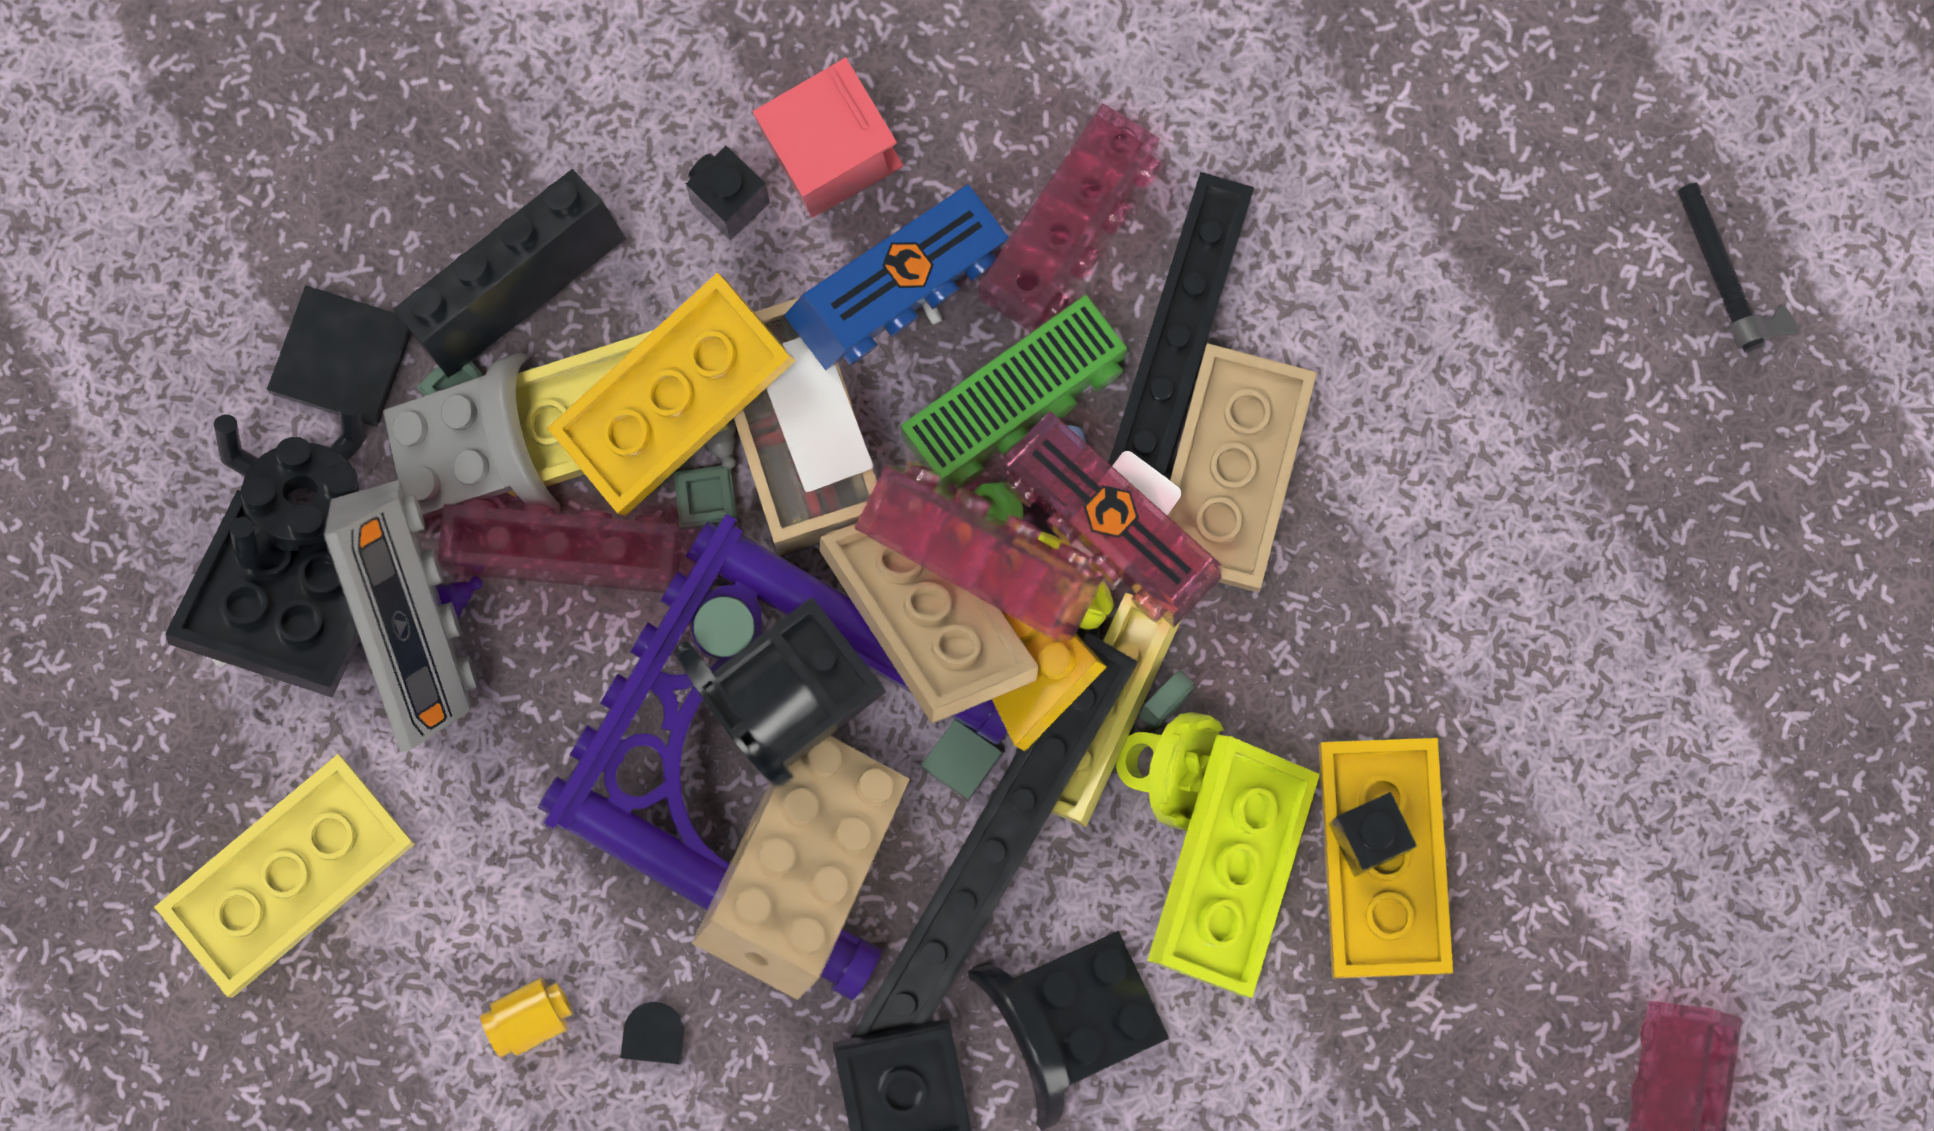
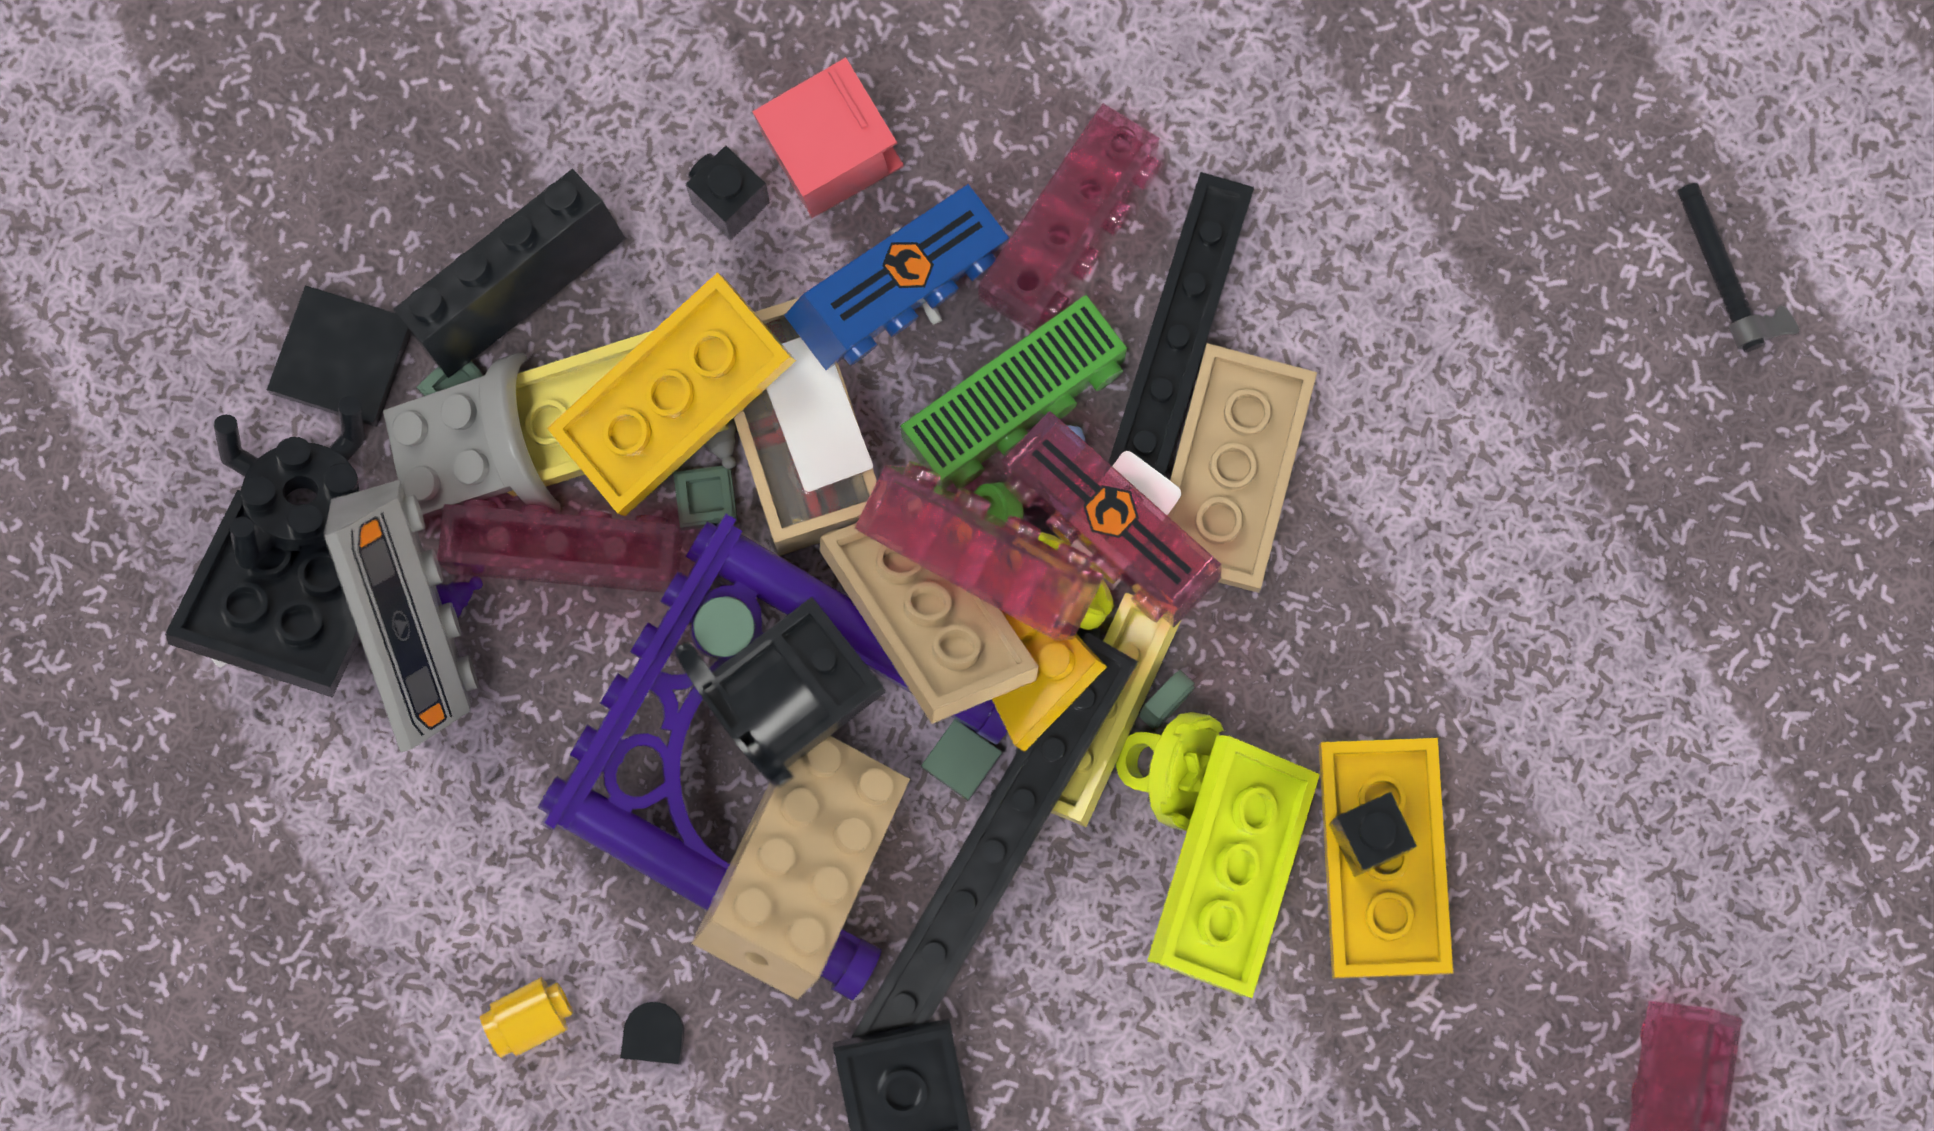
(284, 876): light yellow plate -> none
(1074, 1017): black piece -> none

